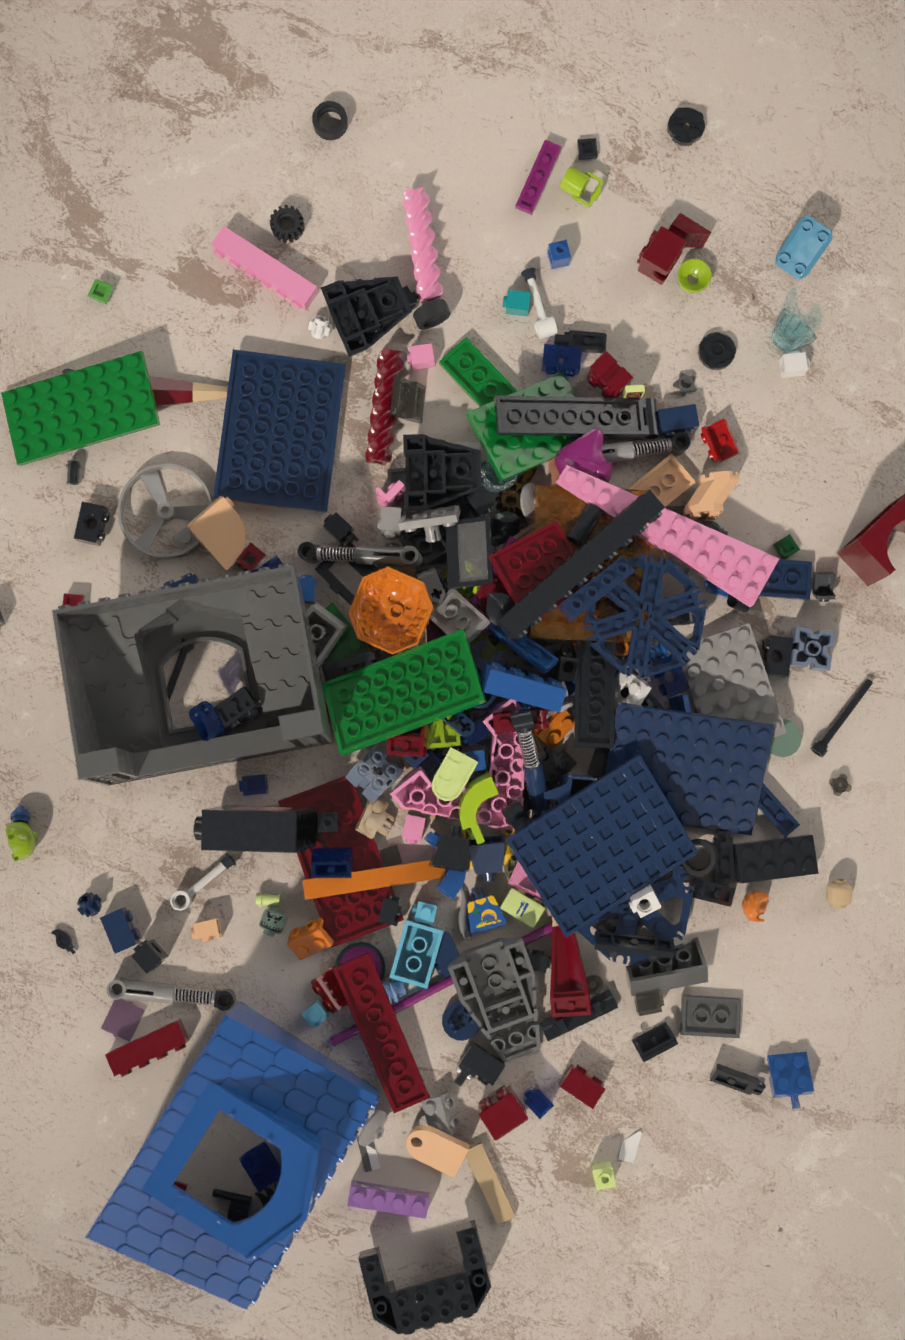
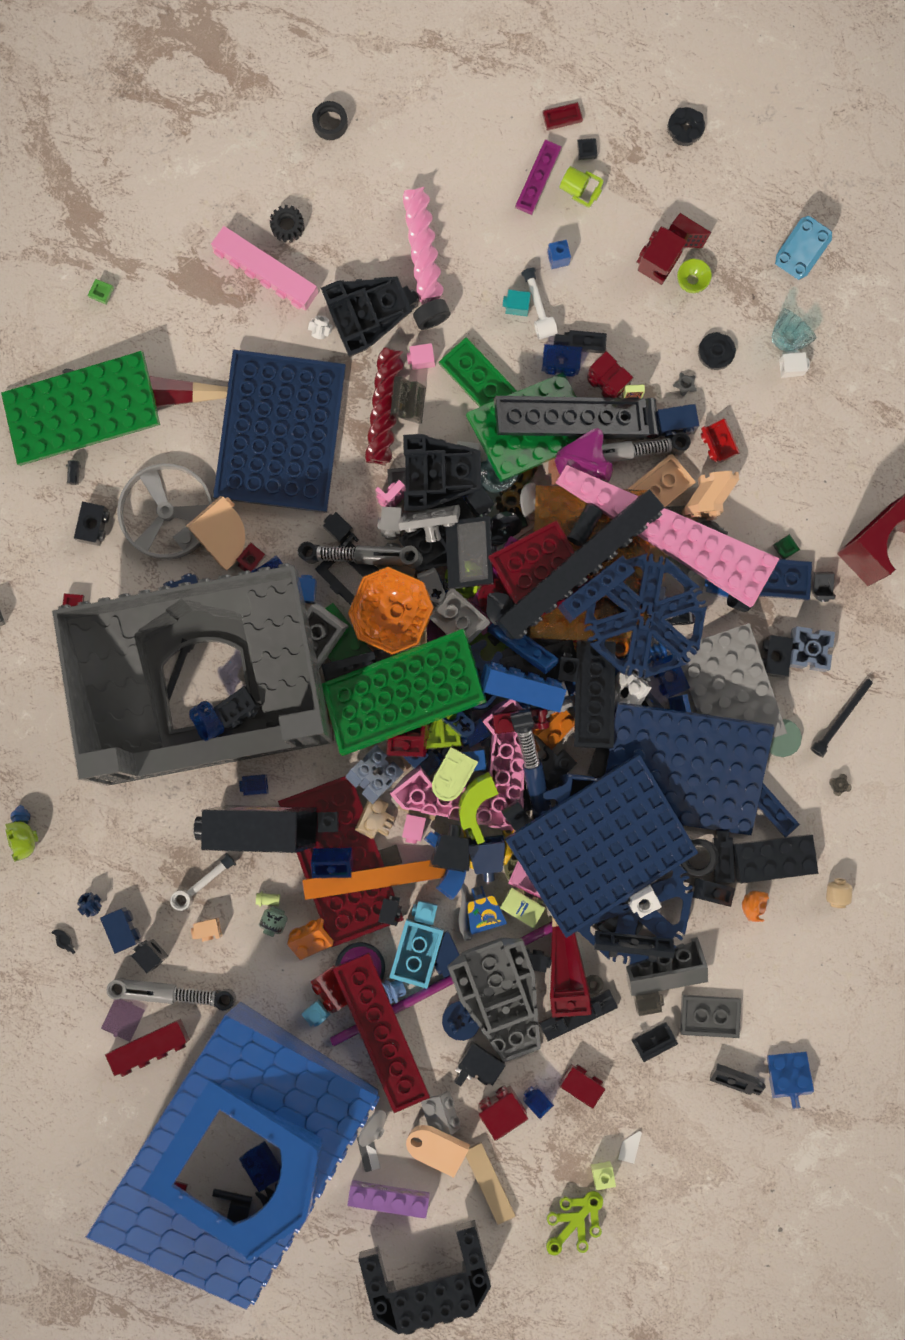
(562, 116): none -> dark red tile
(576, 1220): none -> lime plant

